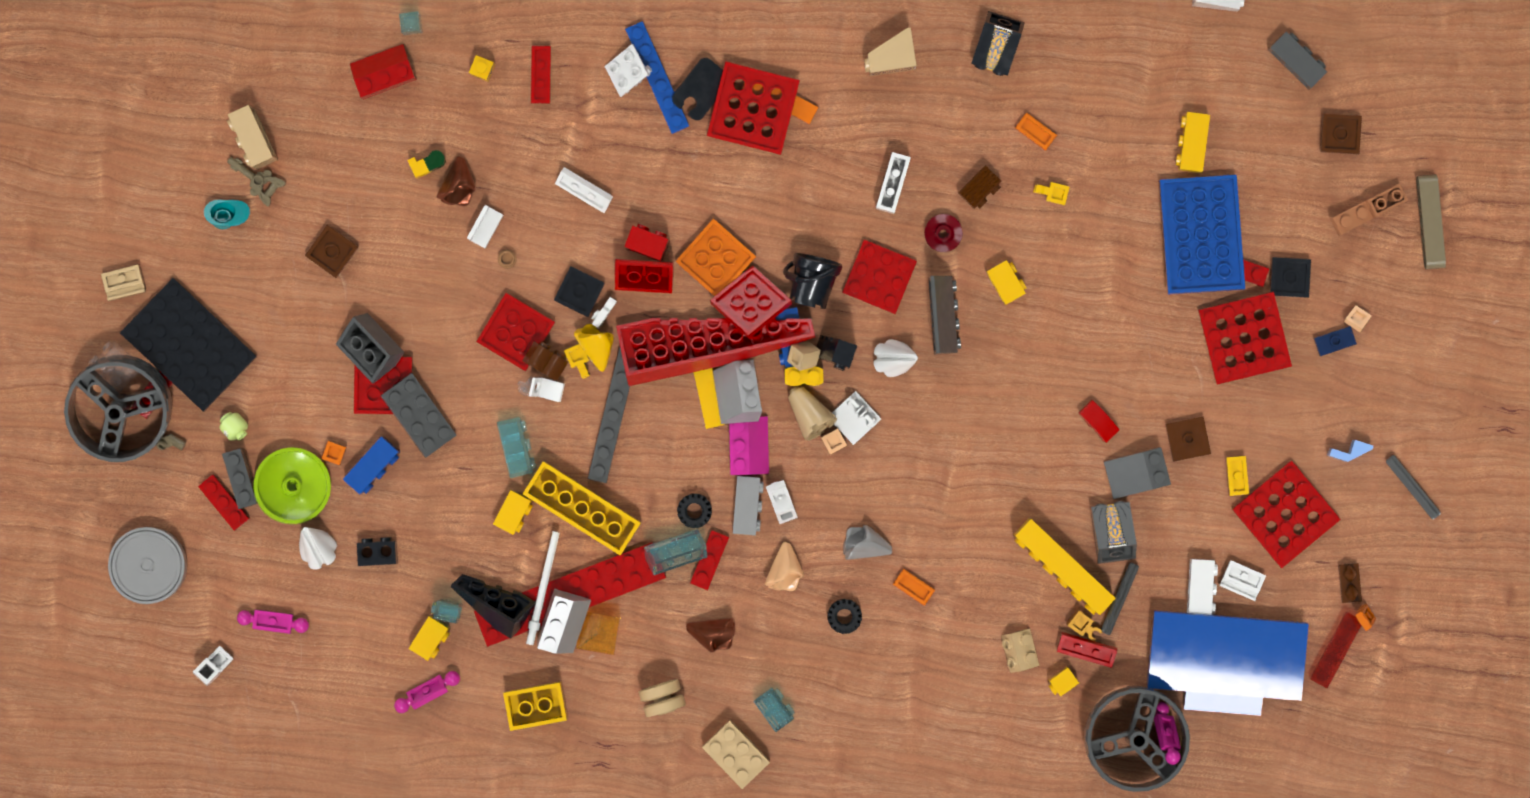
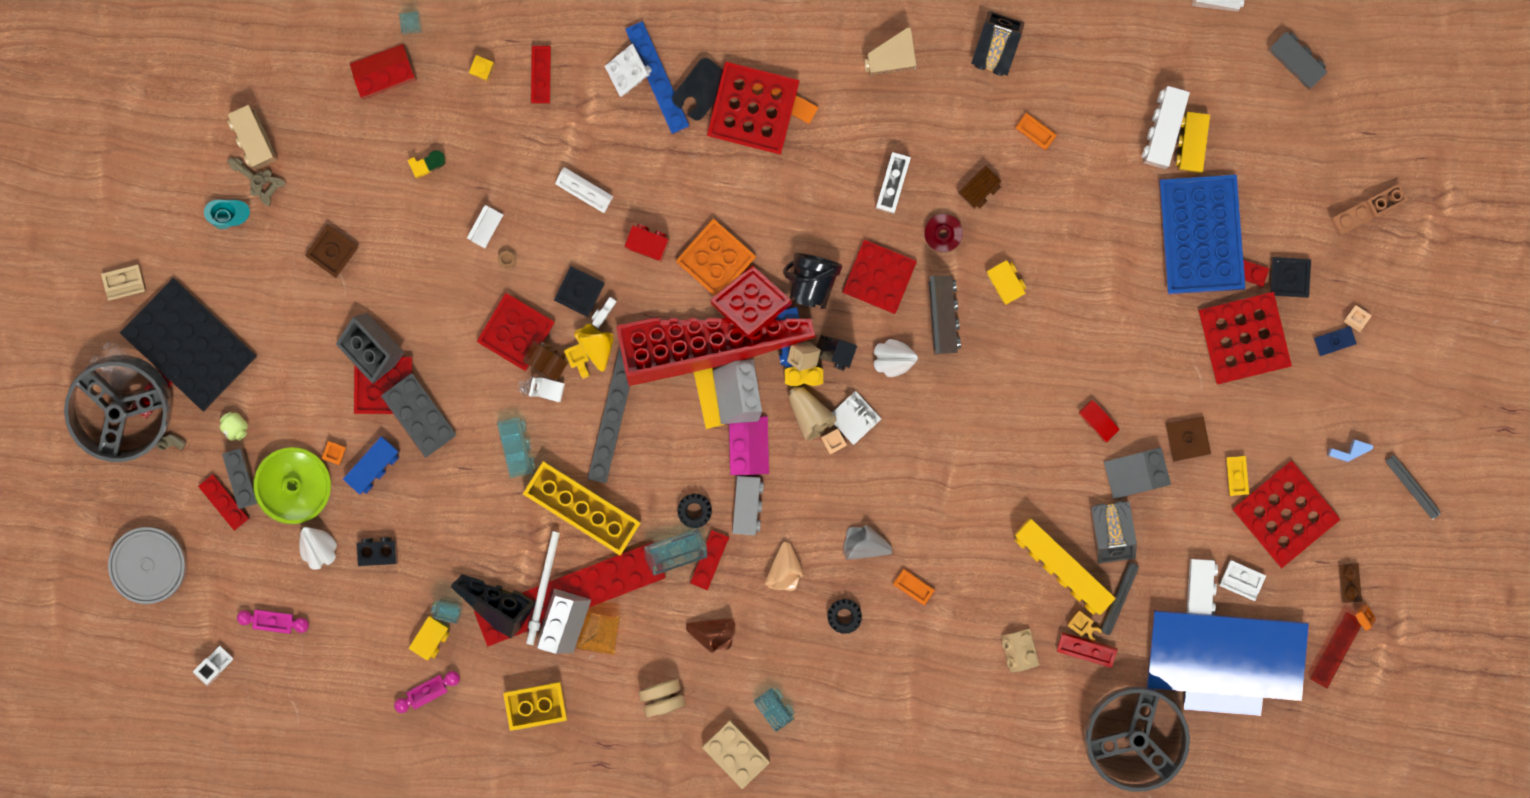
(458, 185): copper hat -> none
(512, 512): yellow brick -> none
(644, 276): red slope -> none
(781, 501): white brick -> none
(1055, 192): yellow plate -> none
(1062, 682): yellow brick -> none
(1166, 127): none -> white brick
(1167, 733): dark pink plate -> none
(1341, 133): reddish brown plate -> none
(1431, 222): dark tan beam -> none

